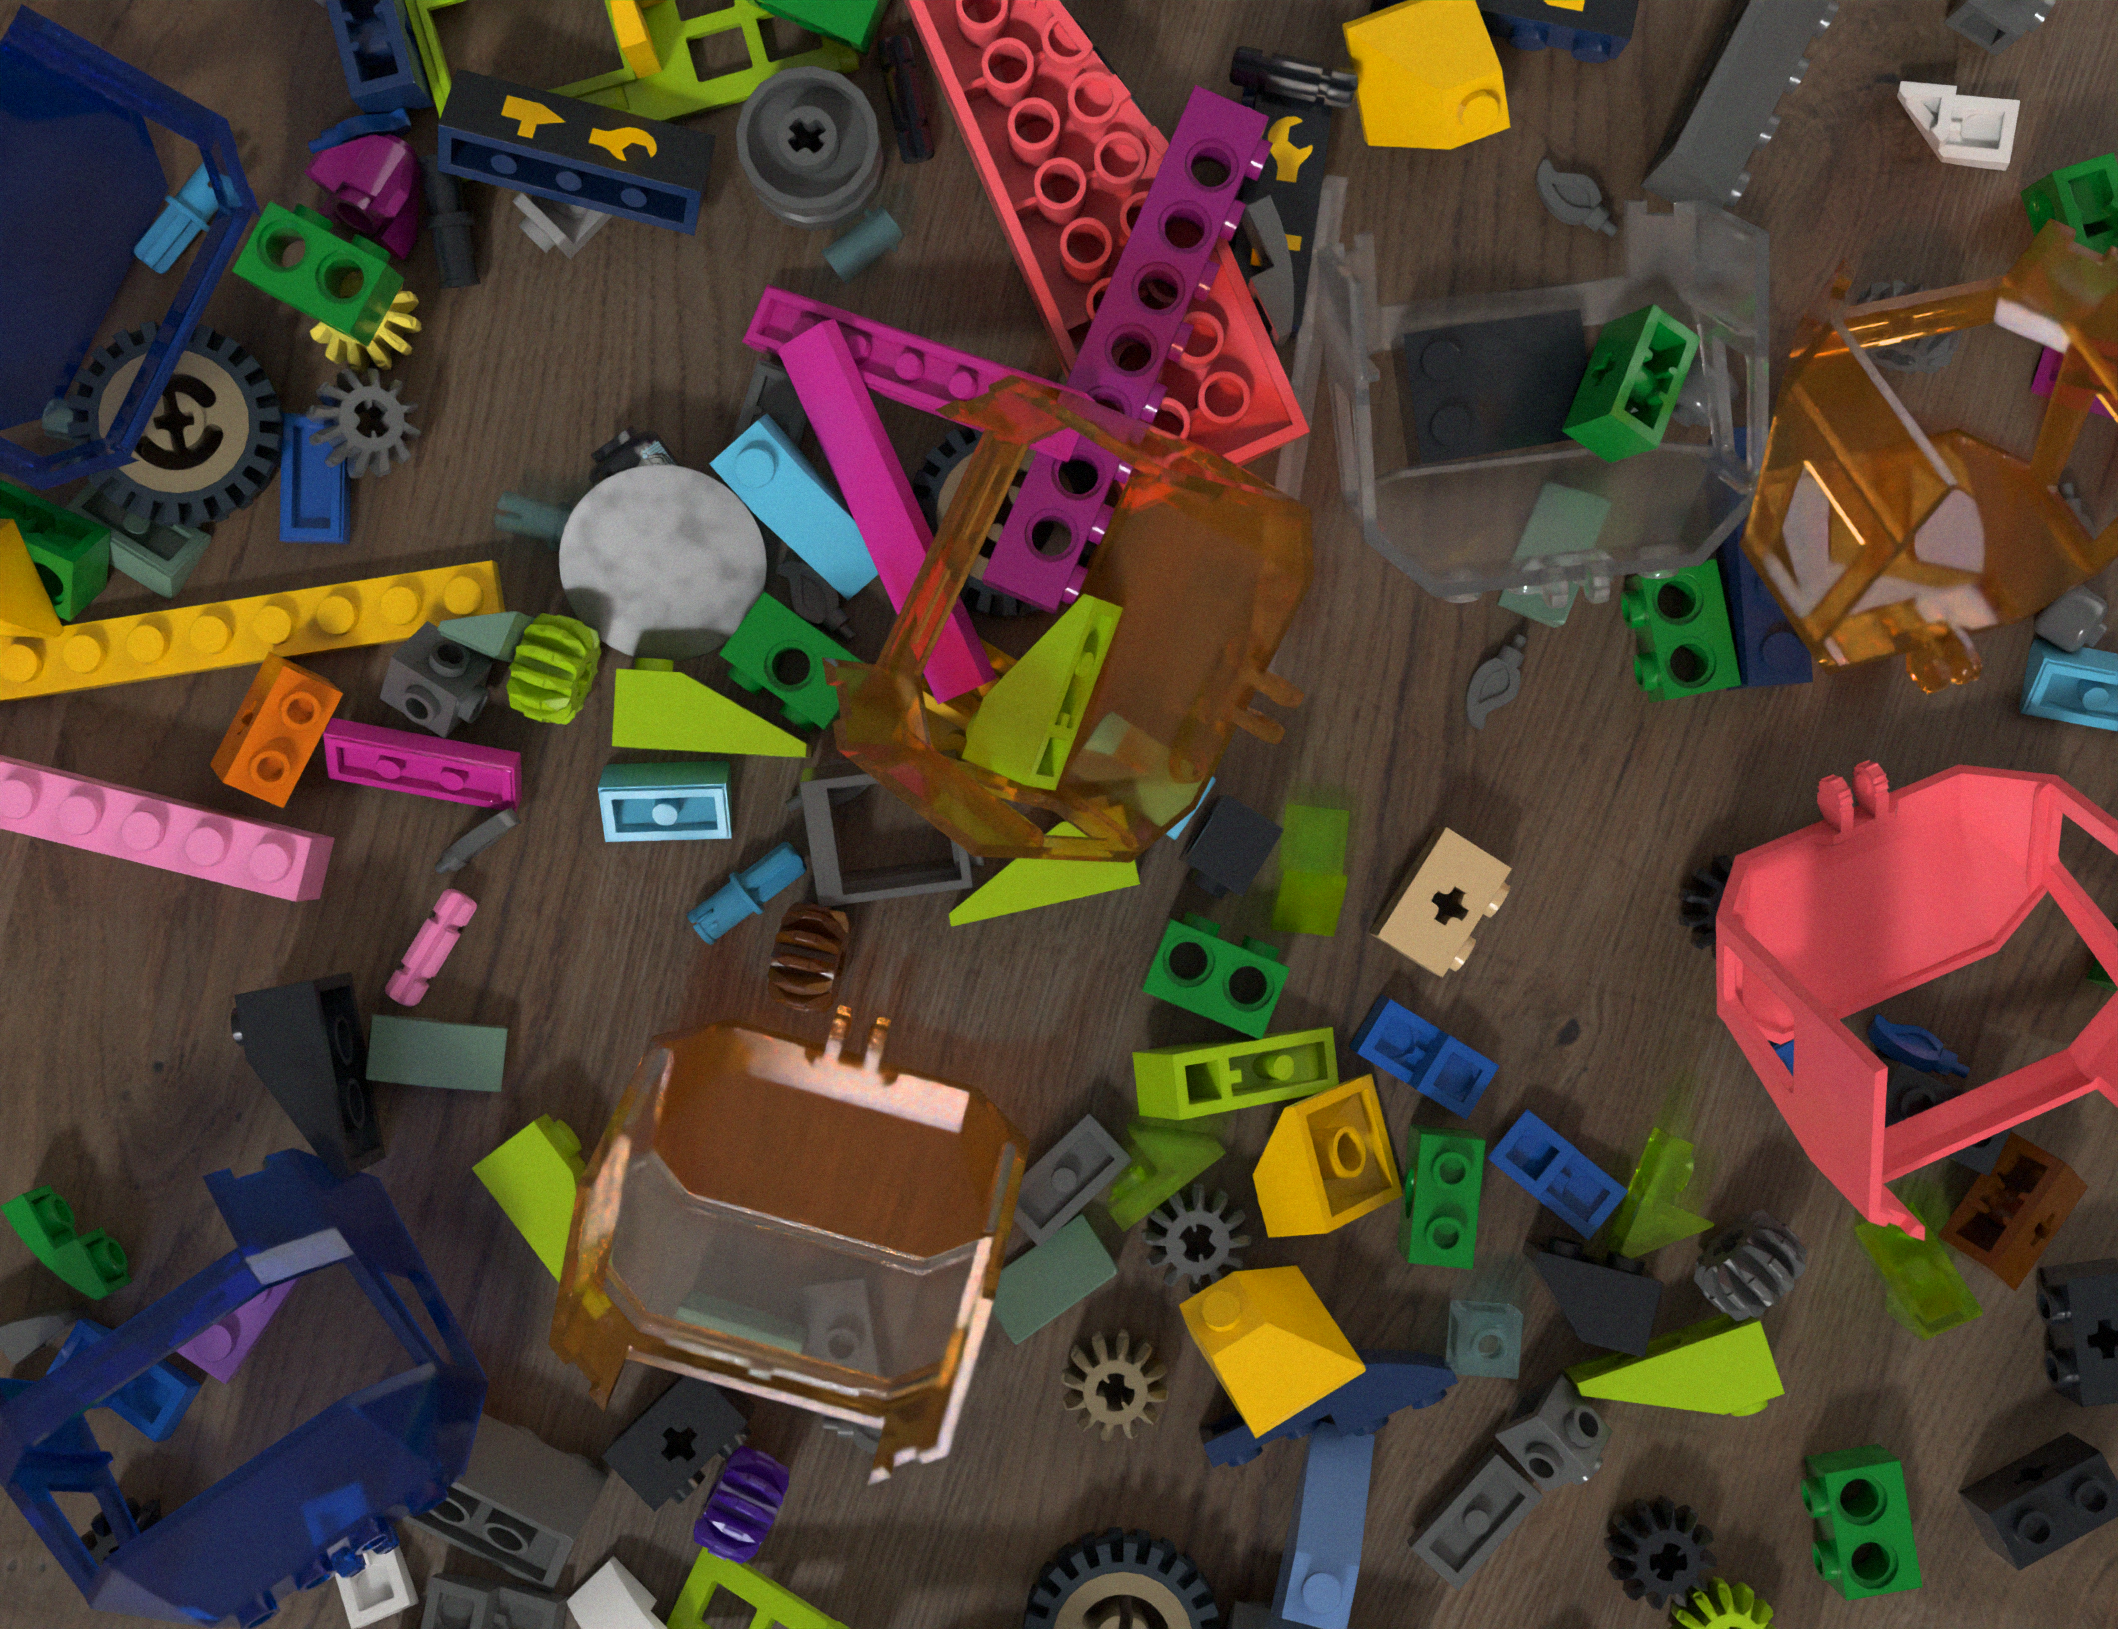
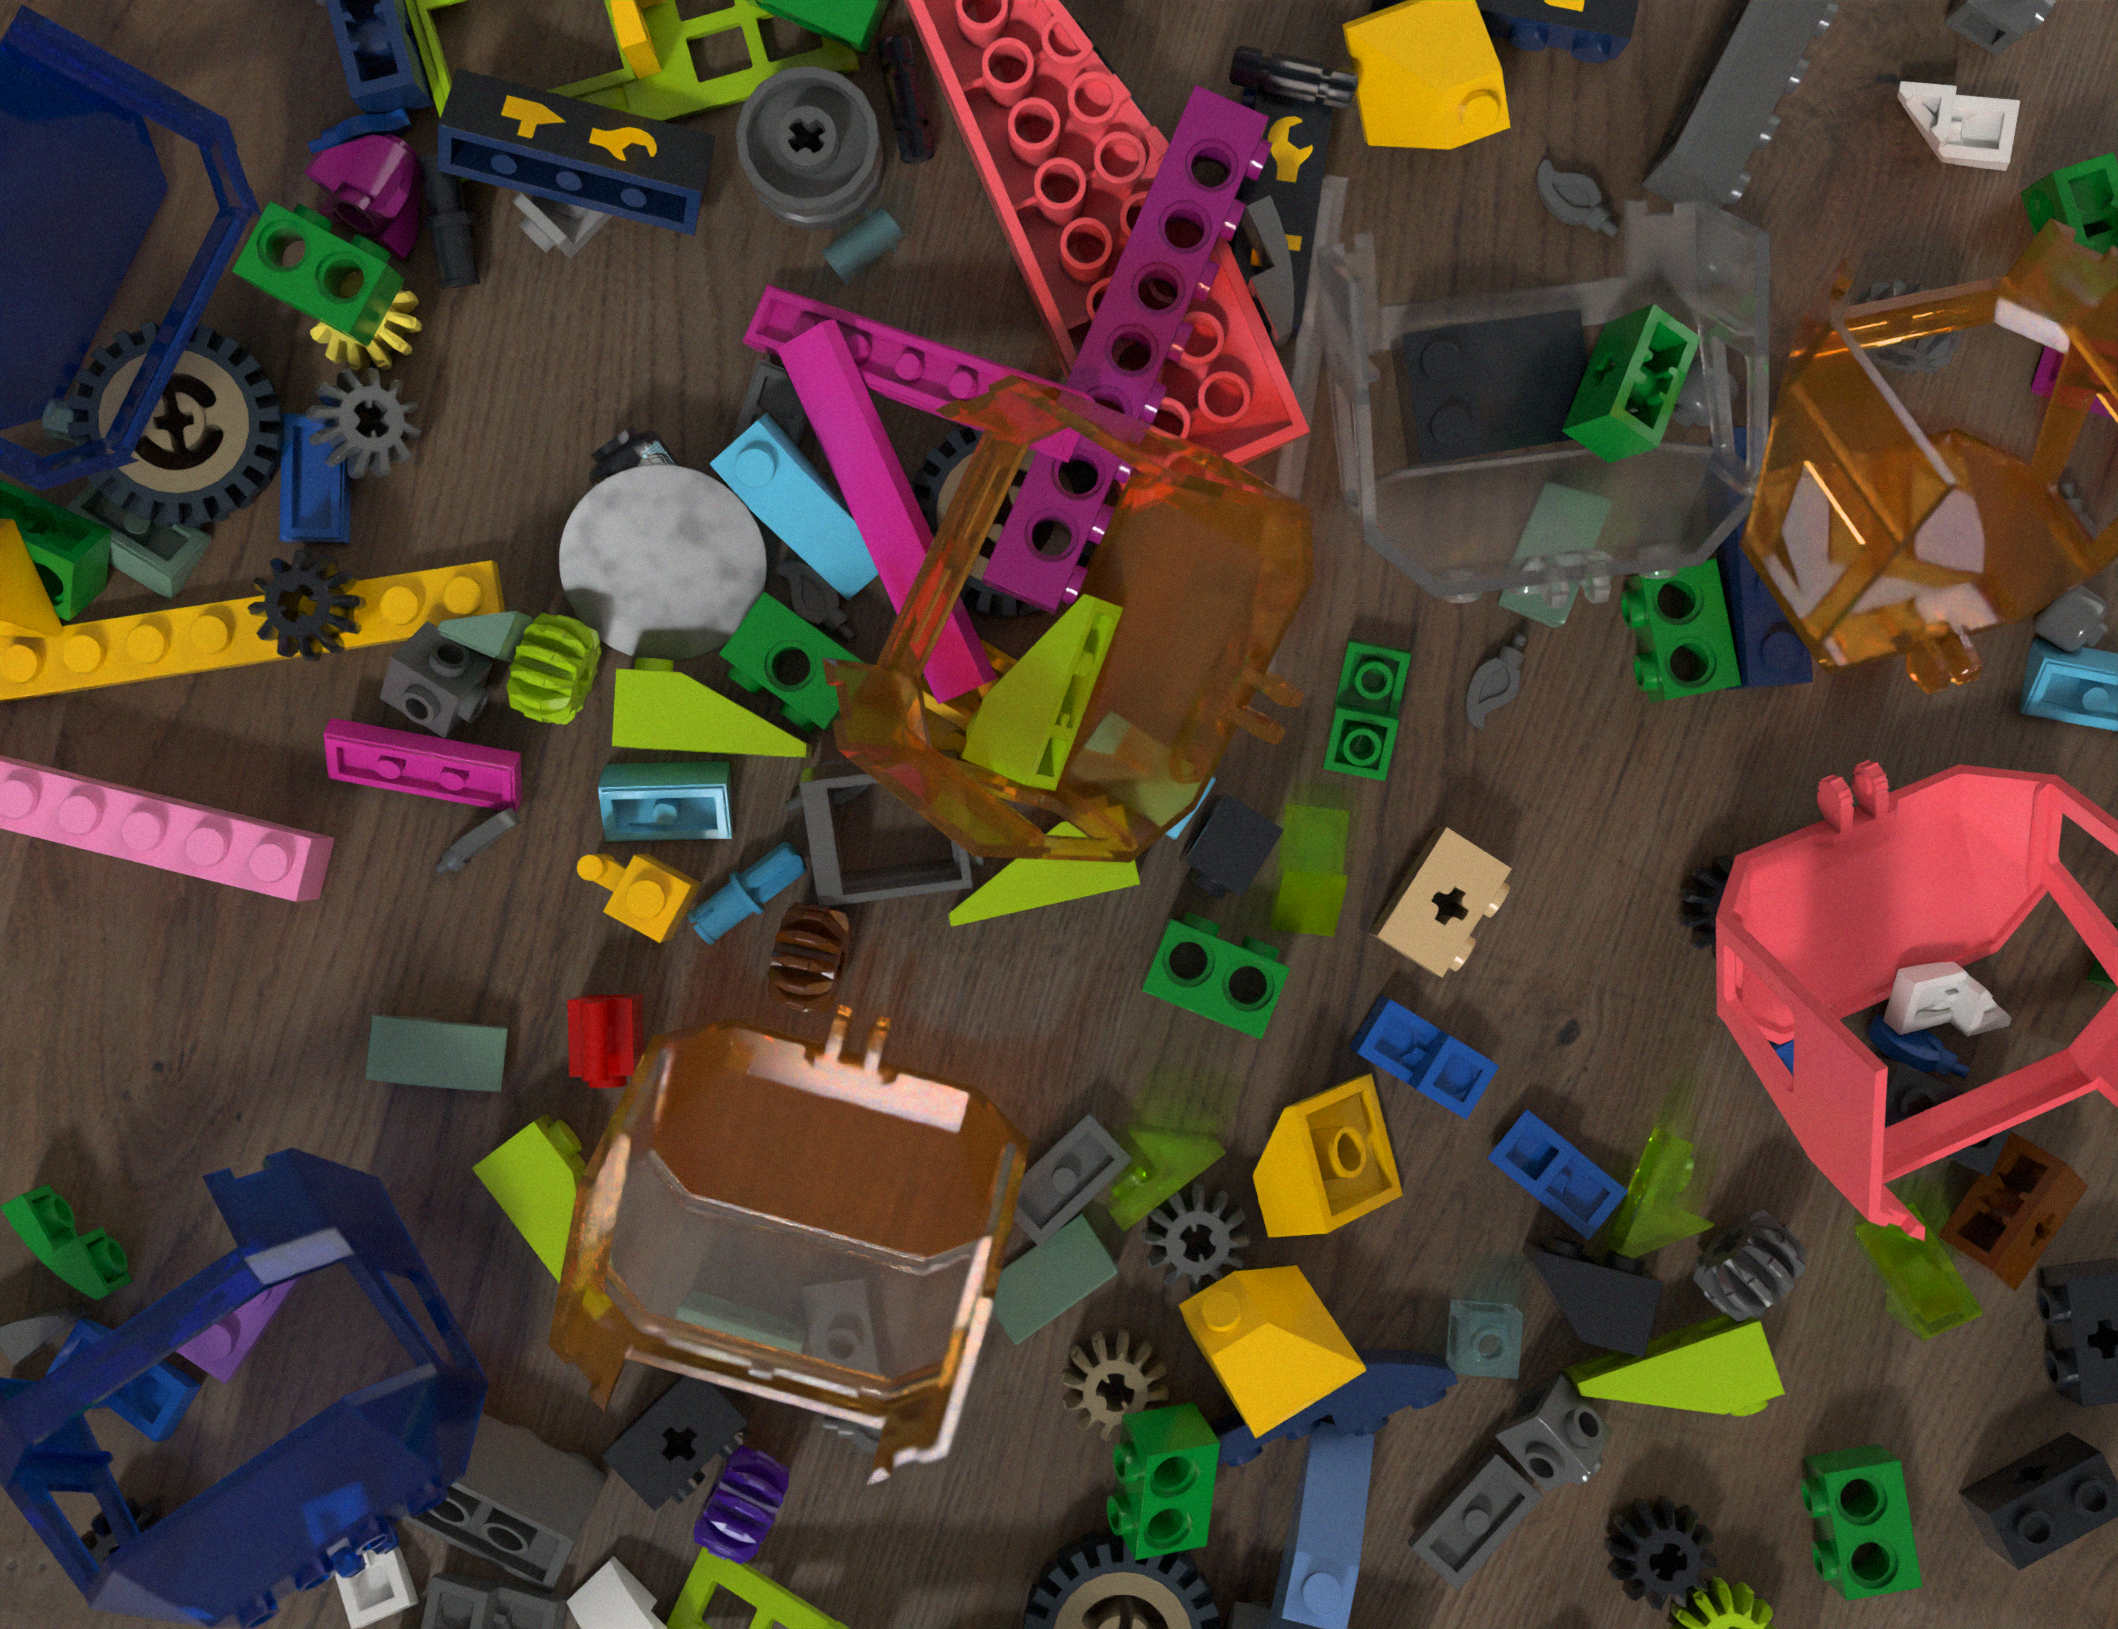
(178, 223): dark azure axle -> none
(275, 730): orange brick -> none
(292, 626): none -> black gear
(312, 1059): black slope -> none
(430, 947): bright pink axle -> none
(537, 518): clear light blue pin -> none
(605, 1038): none -> red brick
(644, 894): none -> yellow brick
(1163, 1480): none -> green brick
(1234, 1072): lime slope -> none
(1366, 709): none -> green slope
(1441, 1196): green brick -> none
(1940, 995): none -> white slope

